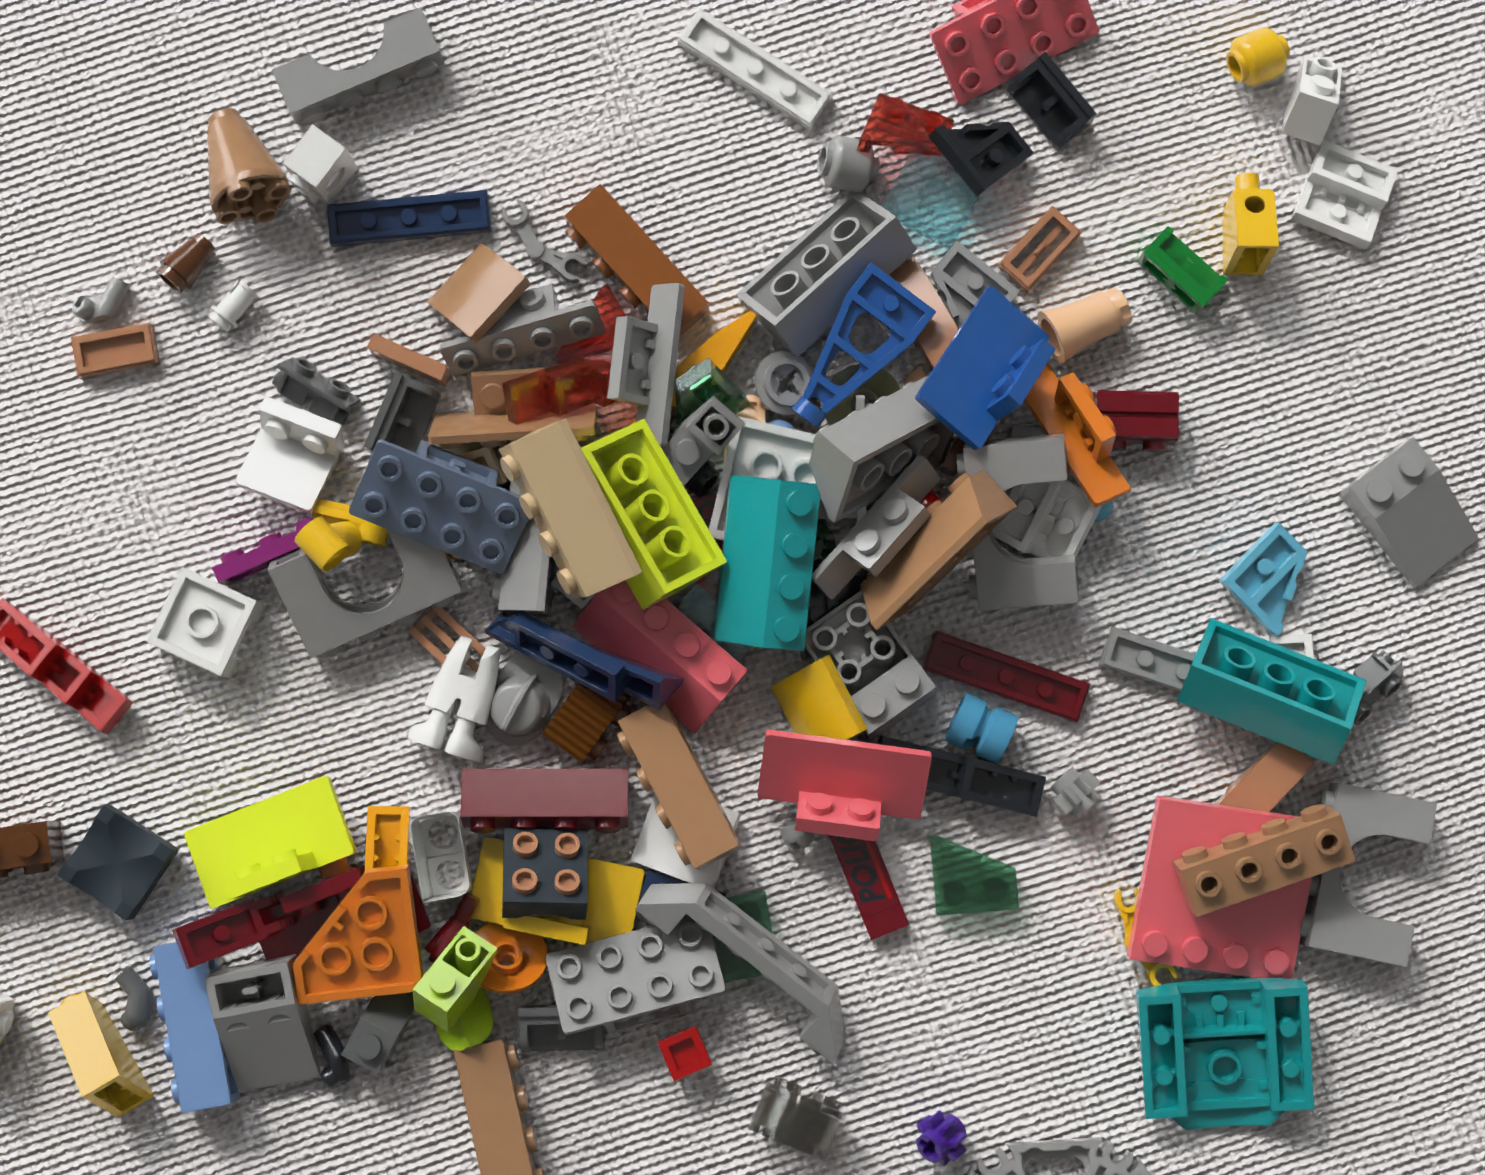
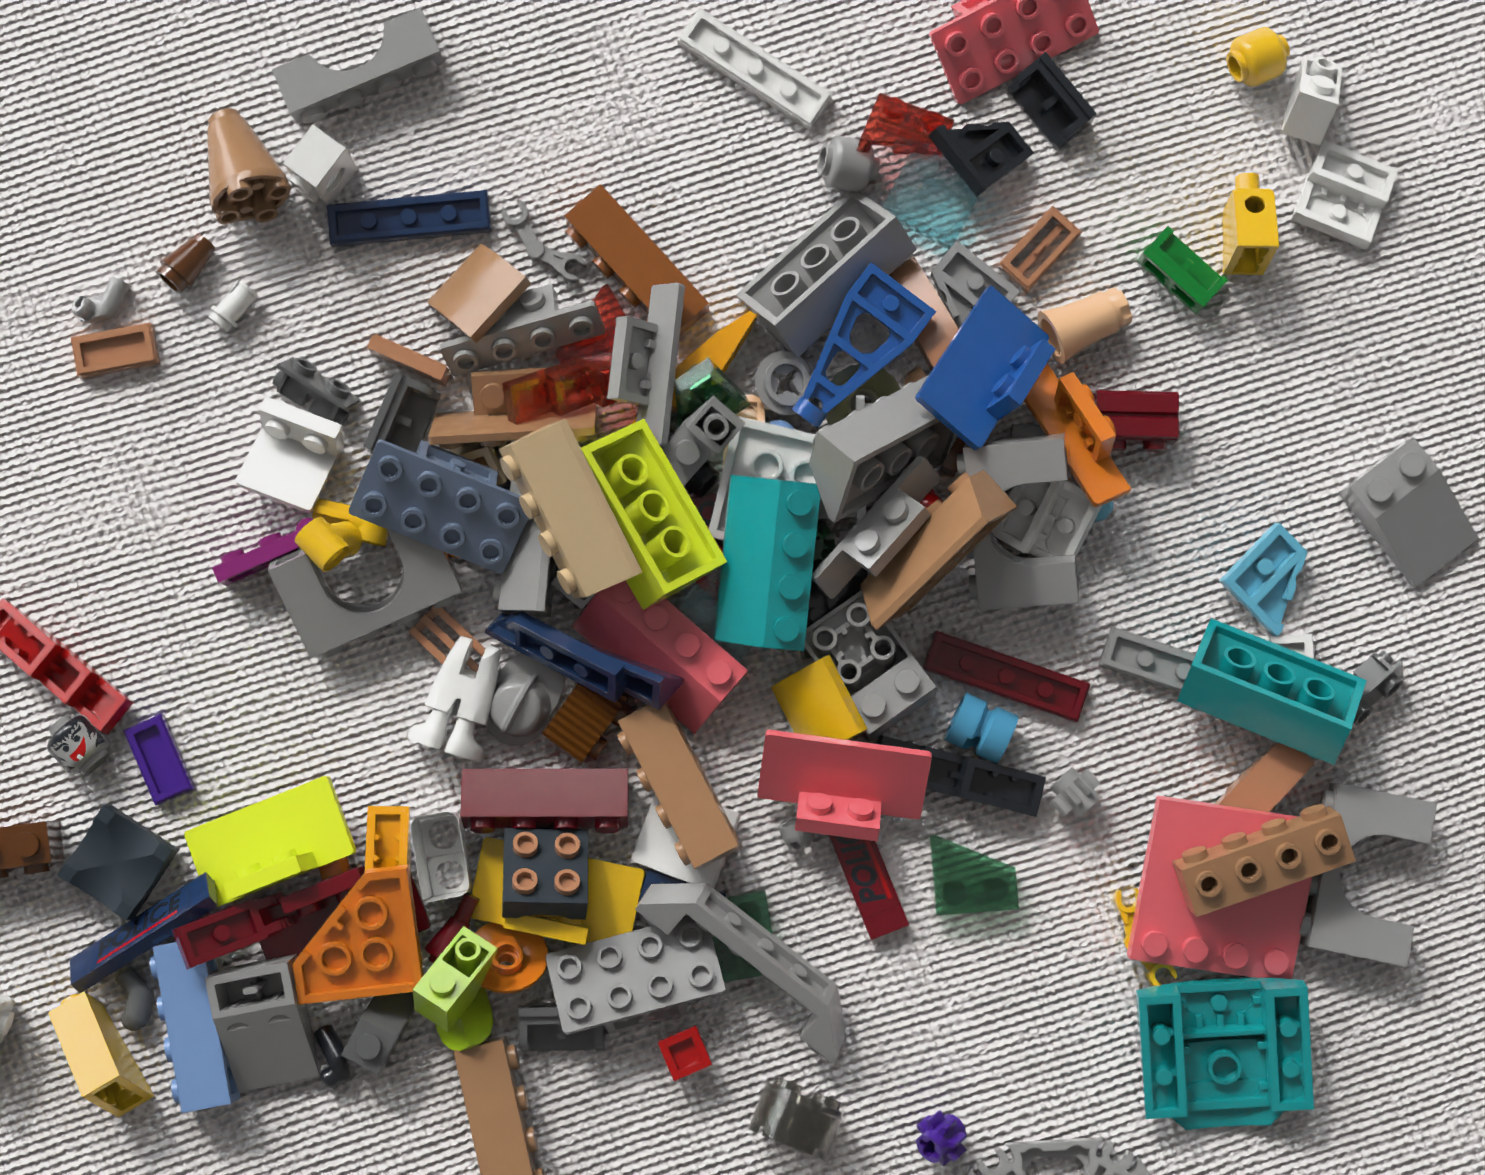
(77, 745): none -> head
(142, 932): none -> dark blue tile
(159, 759): none -> dark purple tile
(204, 622): white panel -> none

